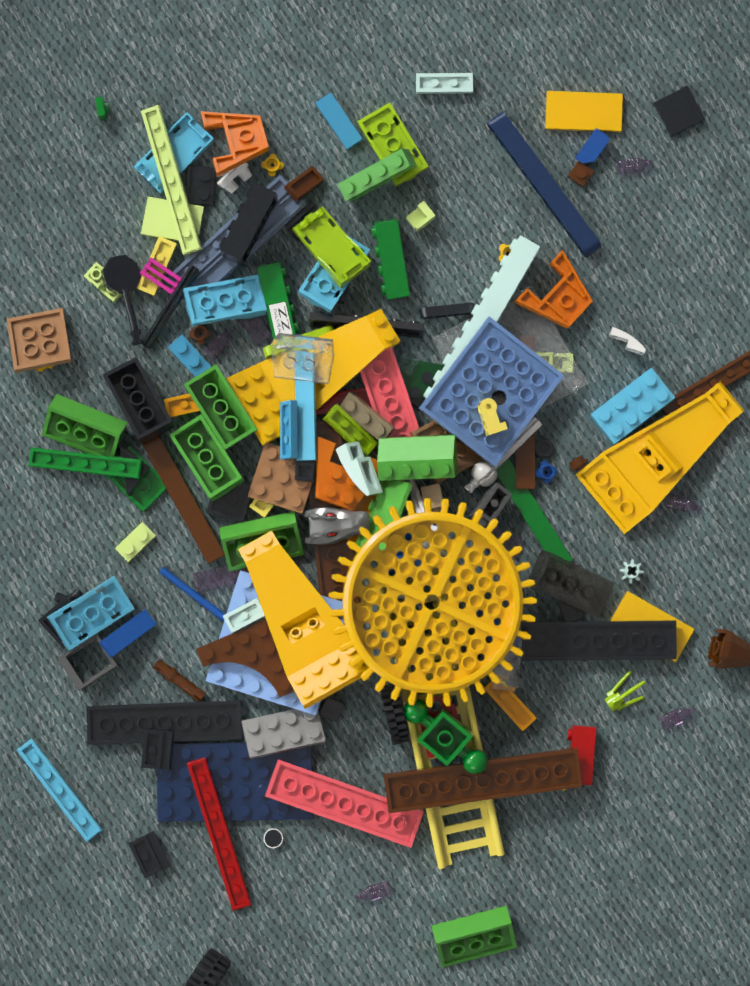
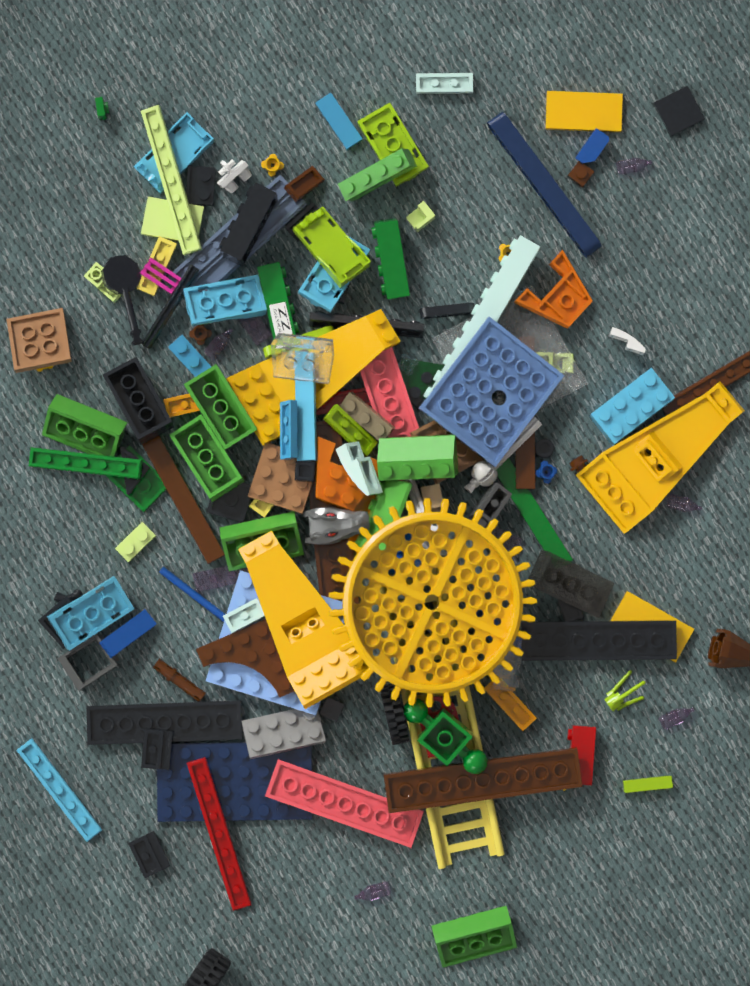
(244, 137): orange wing -> none
(273, 838): black tile -> none
(489, 417): light yellow leg -> none
(636, 572): light aqua gear -> none
(646, 784): none -> lime piece

